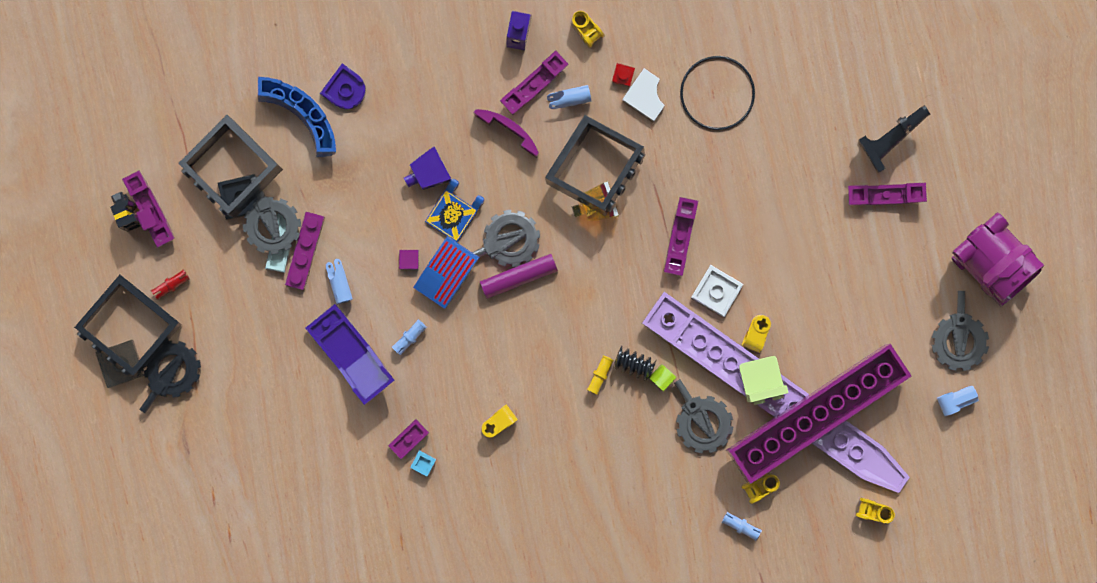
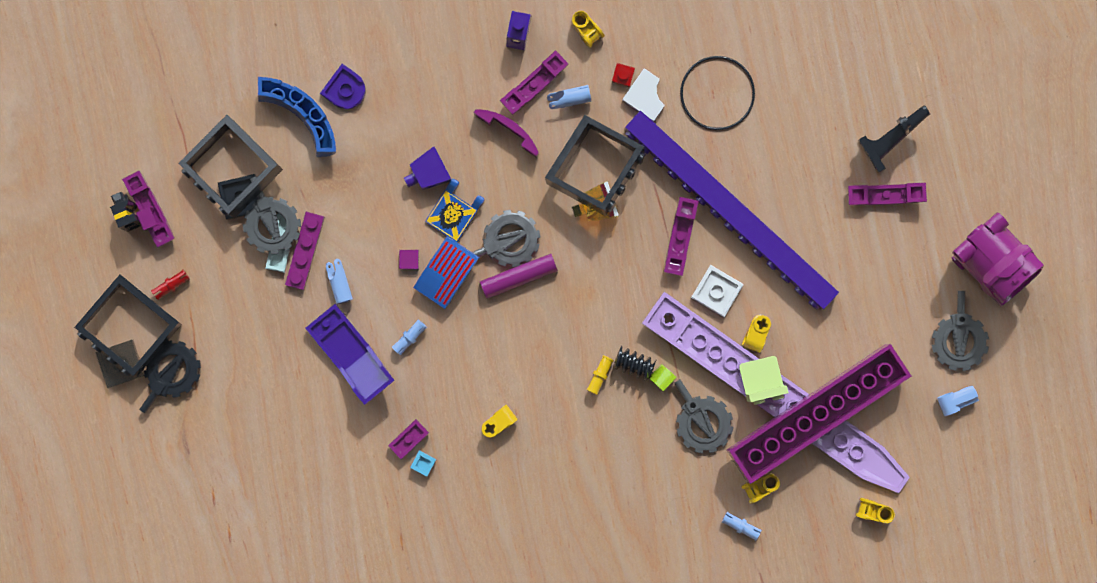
(731, 211): none -> dark purple brick

